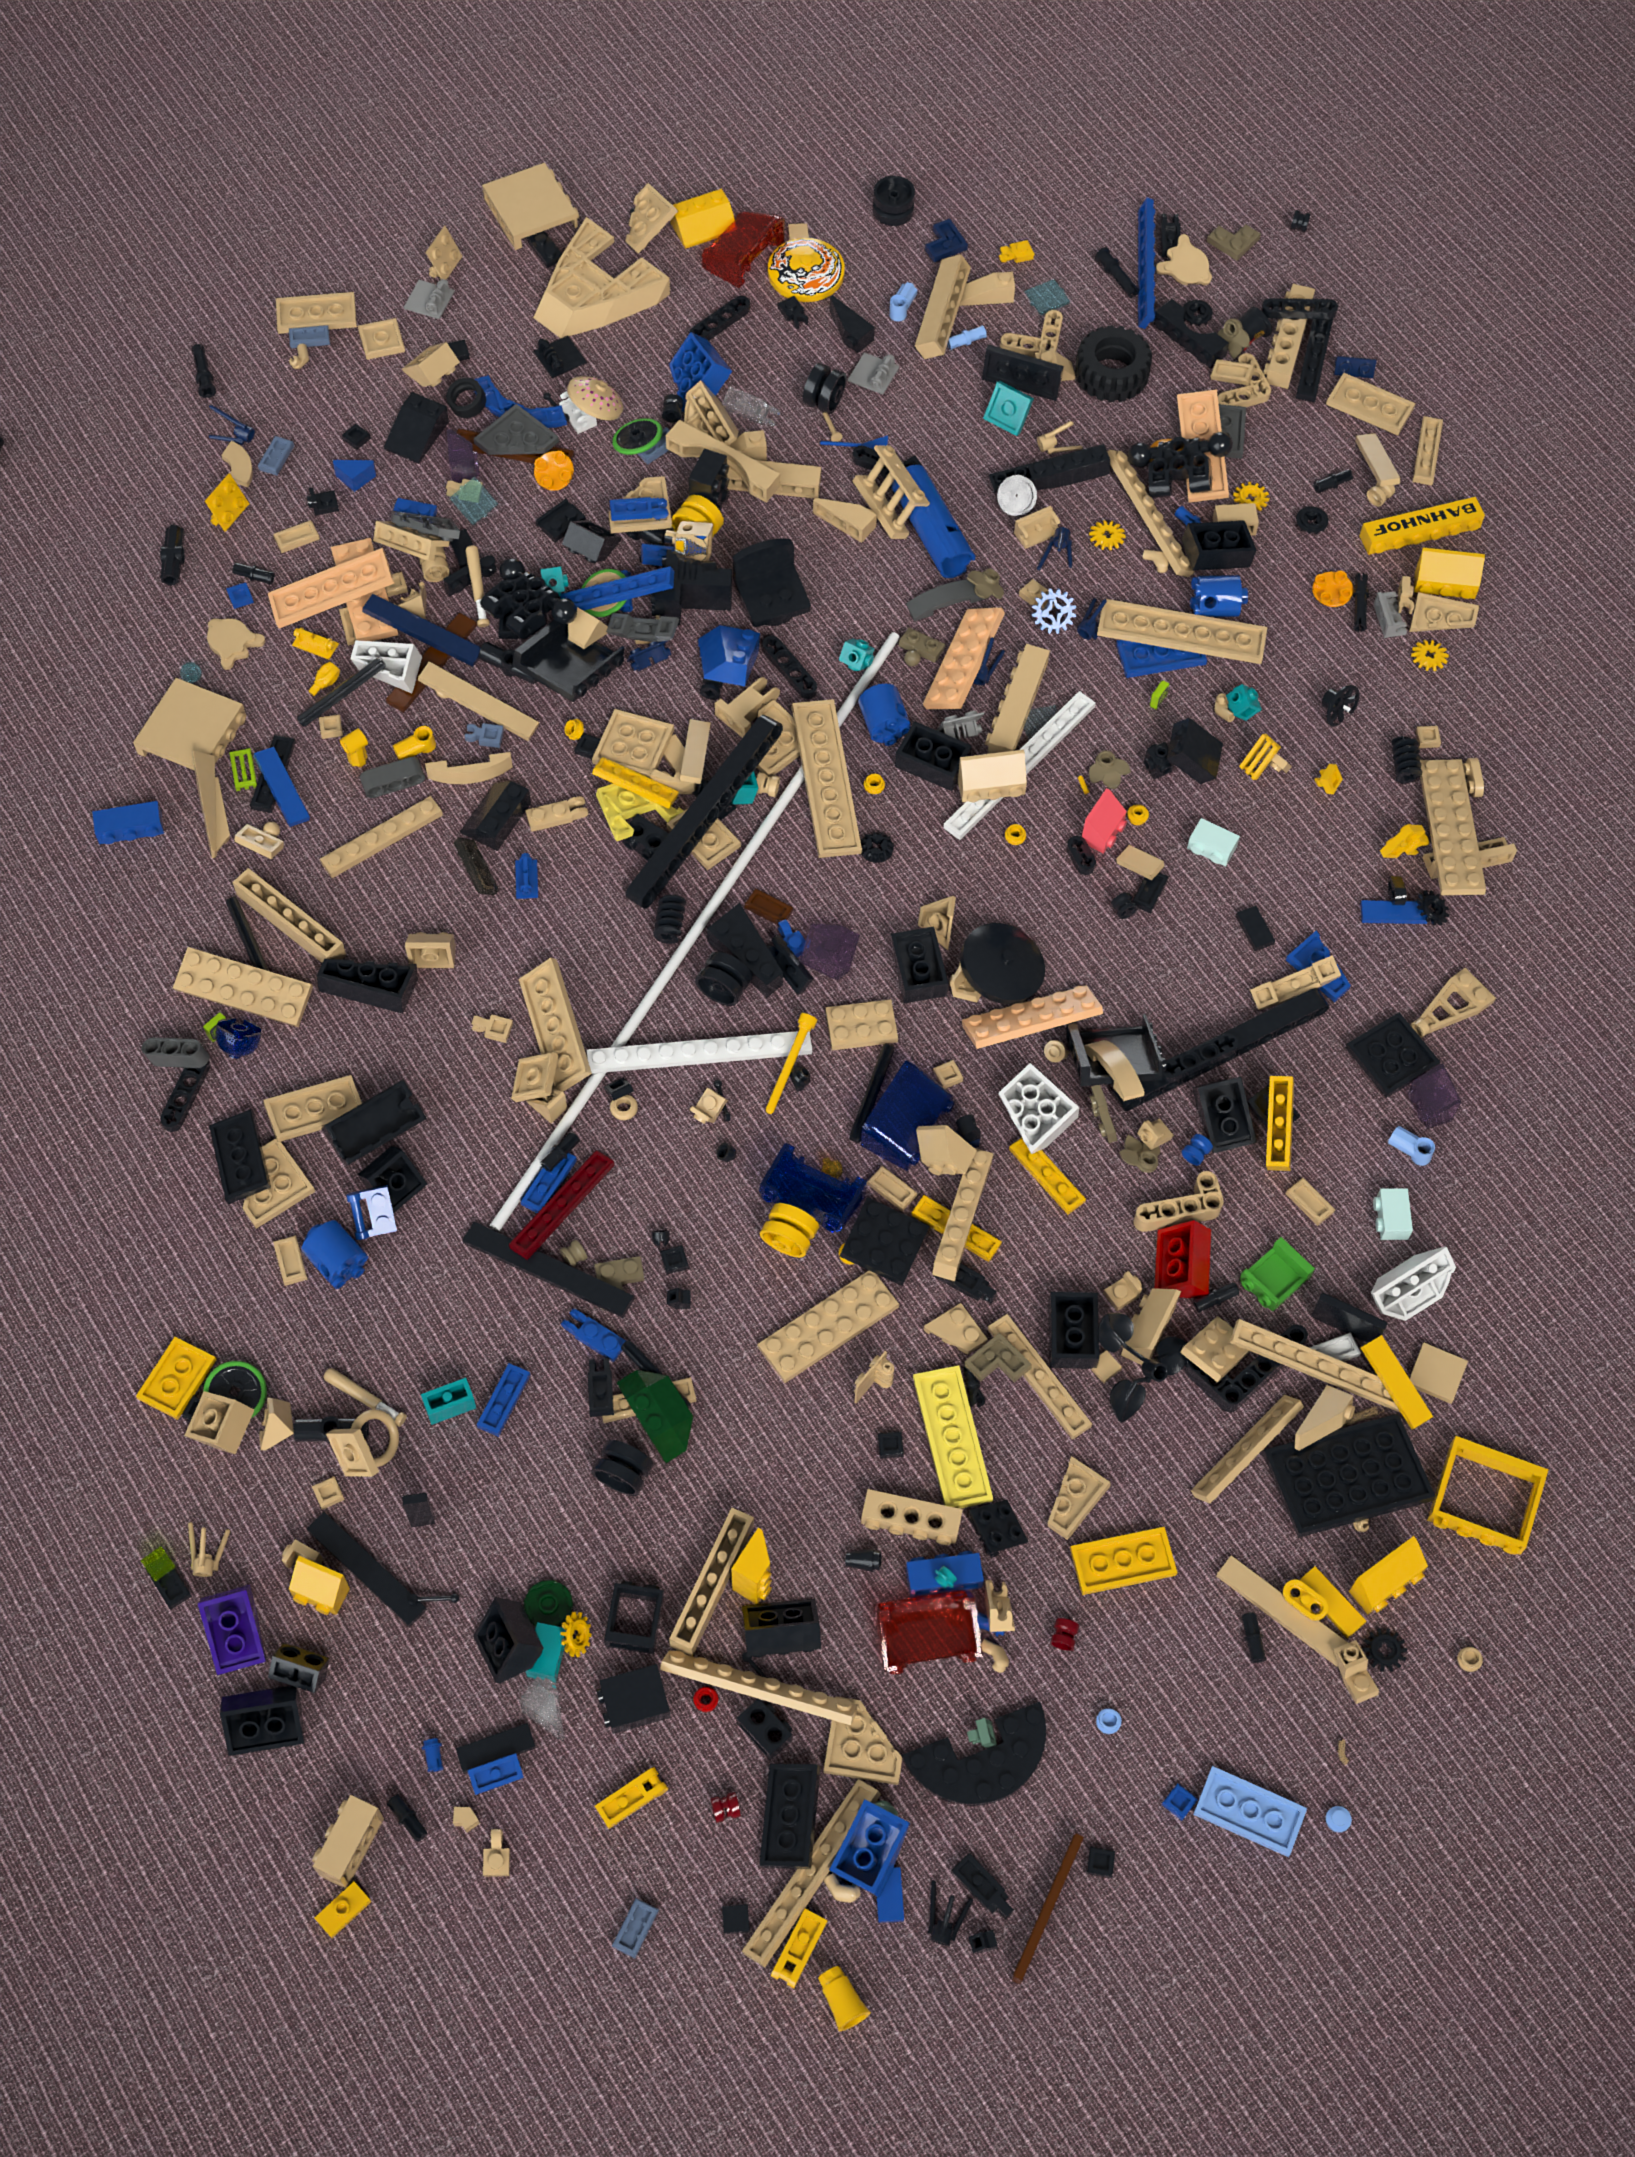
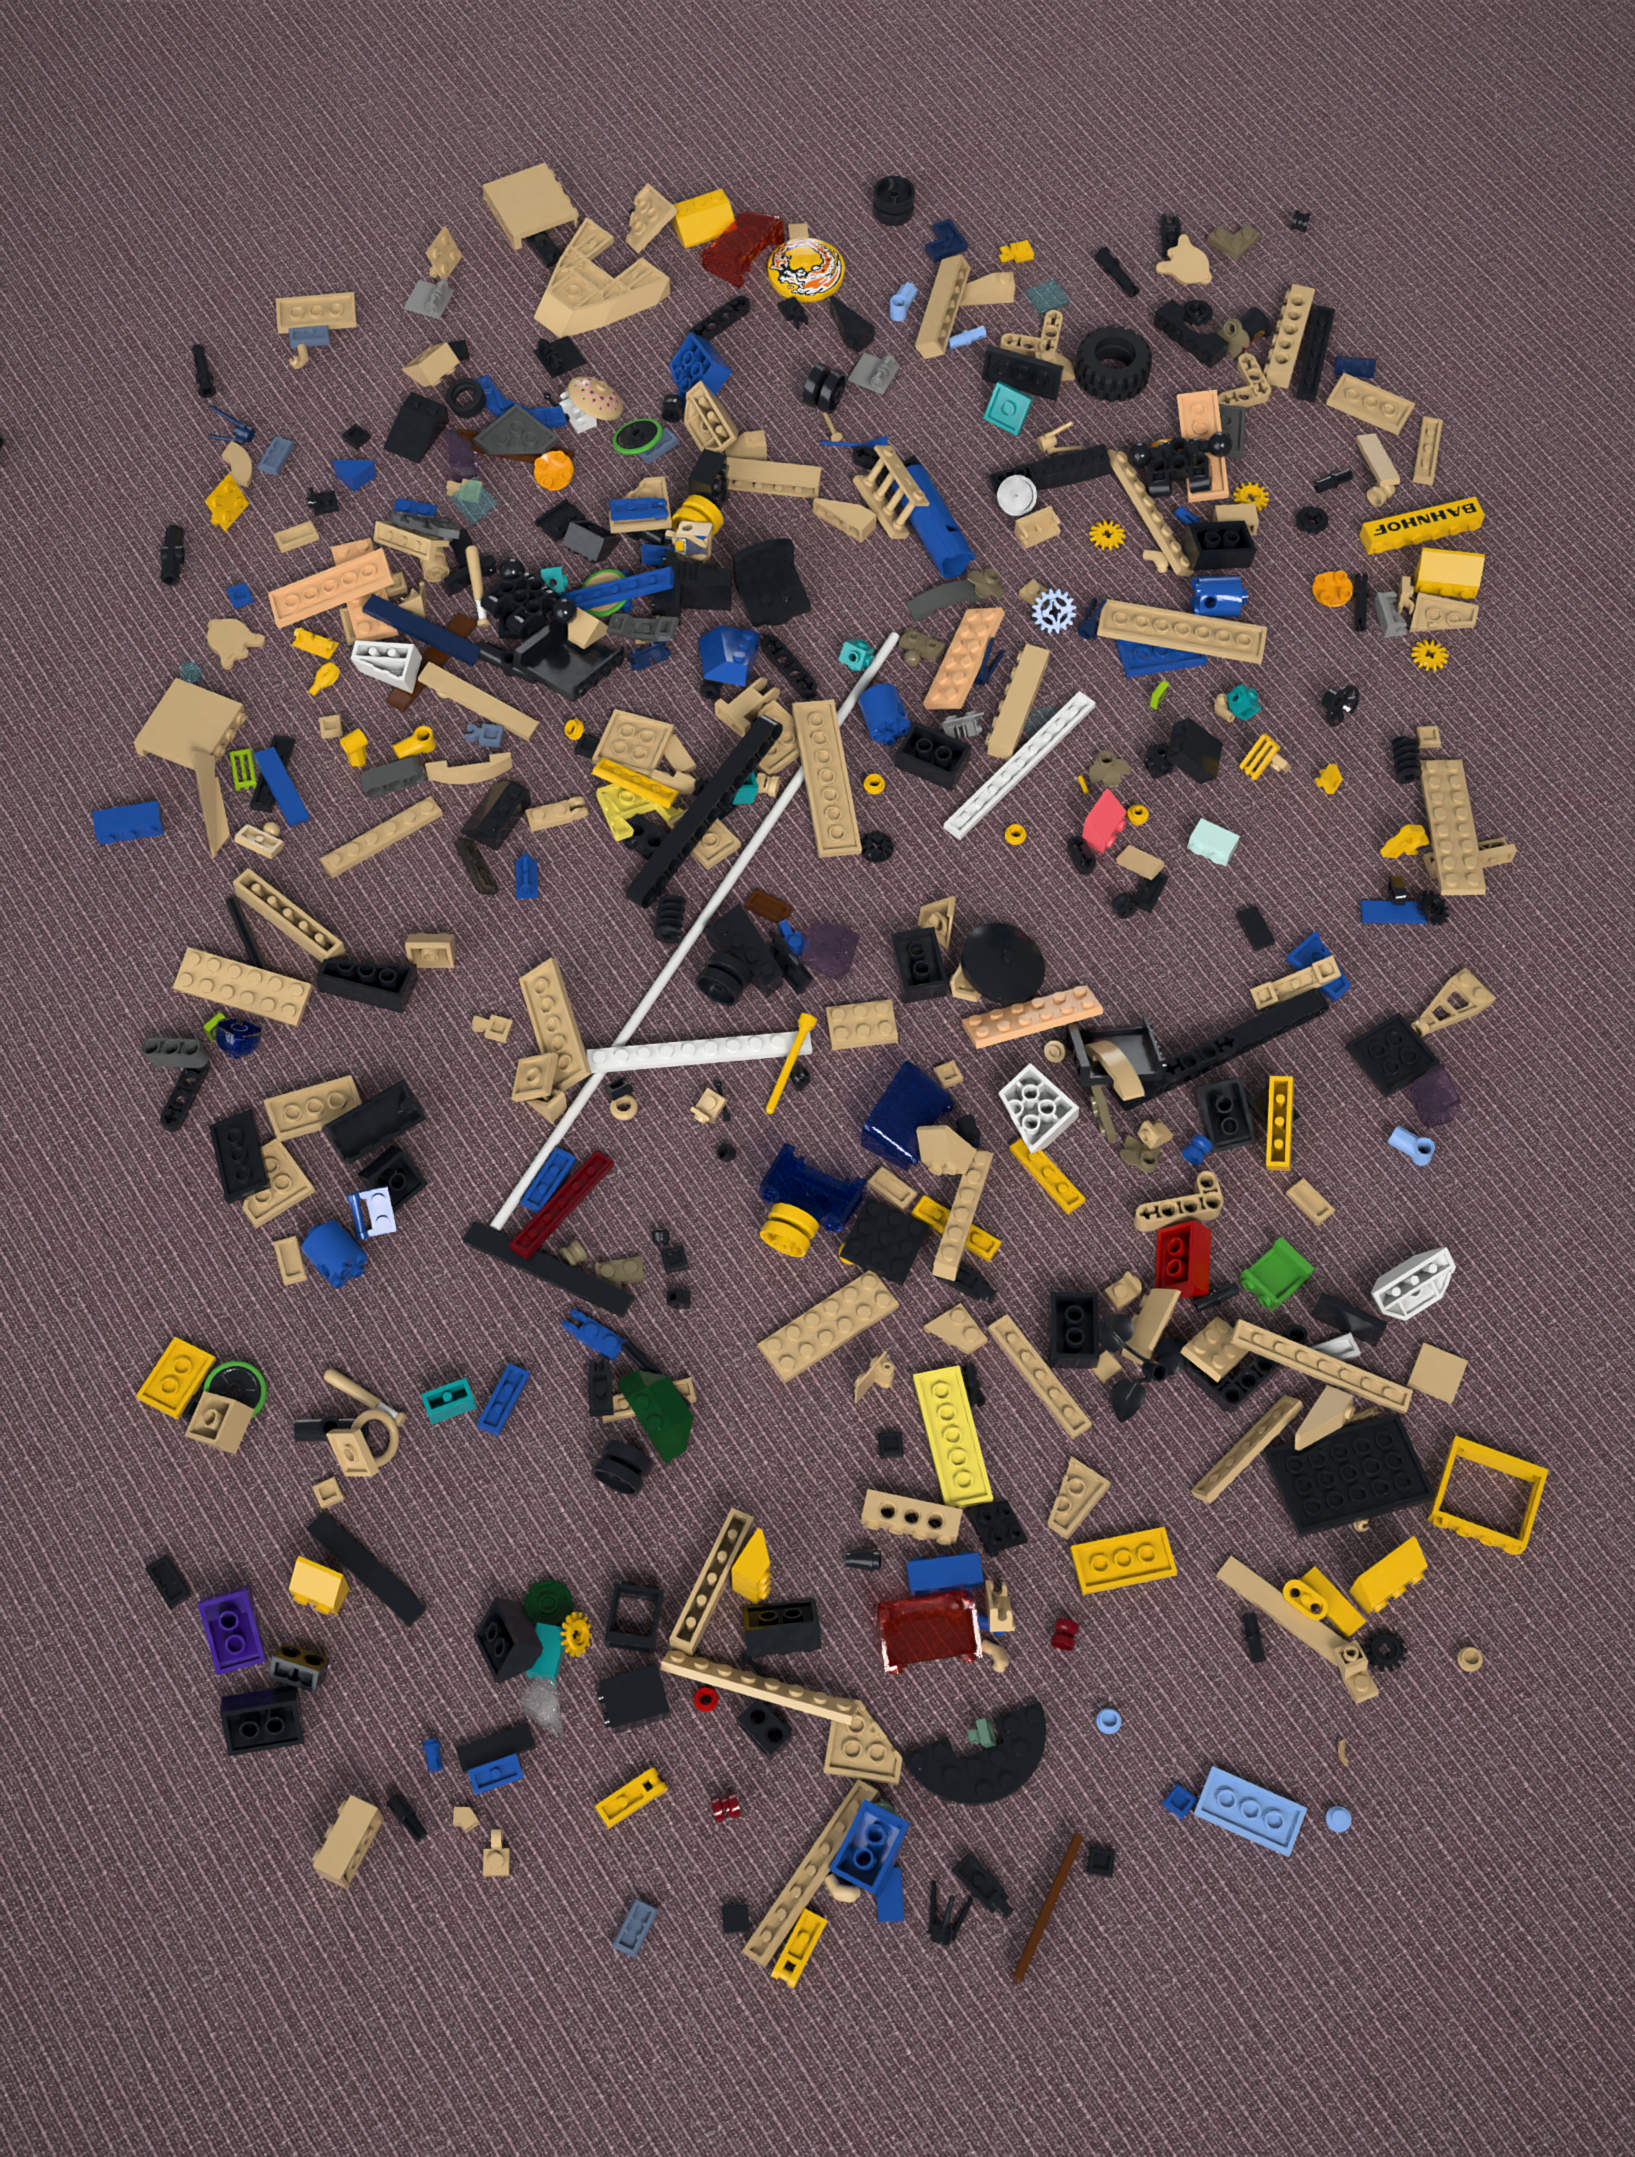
(158, 1563): clear neon green tile -> none
(202, 1563): tan plant -> none
(254, 573): black axle -> none
(277, 1423): tan slope -> none
(299, 1549): tan bracket -> none
(341, 691): black axle -> none
(342, 1909): yellow plate -> none
(381, 338): tan tile -> none
(413, 1599): black hinge -> none
(418, 1509): black tile -> none
(560, 1152): black axle -> none
(690, 442): tan arch -> none
(695, 751): tan tile -> none
(749, 406): clear hinge -> none
(790, 1816): black plate -> none
(832, 1167): clear yellow plate -> none
(842, 1999): yellow plant -> none
(872, 1091): black axle -> none
(945, 1577): teal plate -> none
(983, 1942): black piece -> none
(992, 776): slope -> none
(996, 1354): dark tan plate -> none
(1061, 540): dark blue plant -> none
(1146, 263): blue plate -> none
(1232, 372): tan tile -> none
(1299, 306): black beam -> none
(1393, 1214): light aqua brick -> none
(1396, 1382): yellow tile -> none
(1474, 776): tan plate -> none

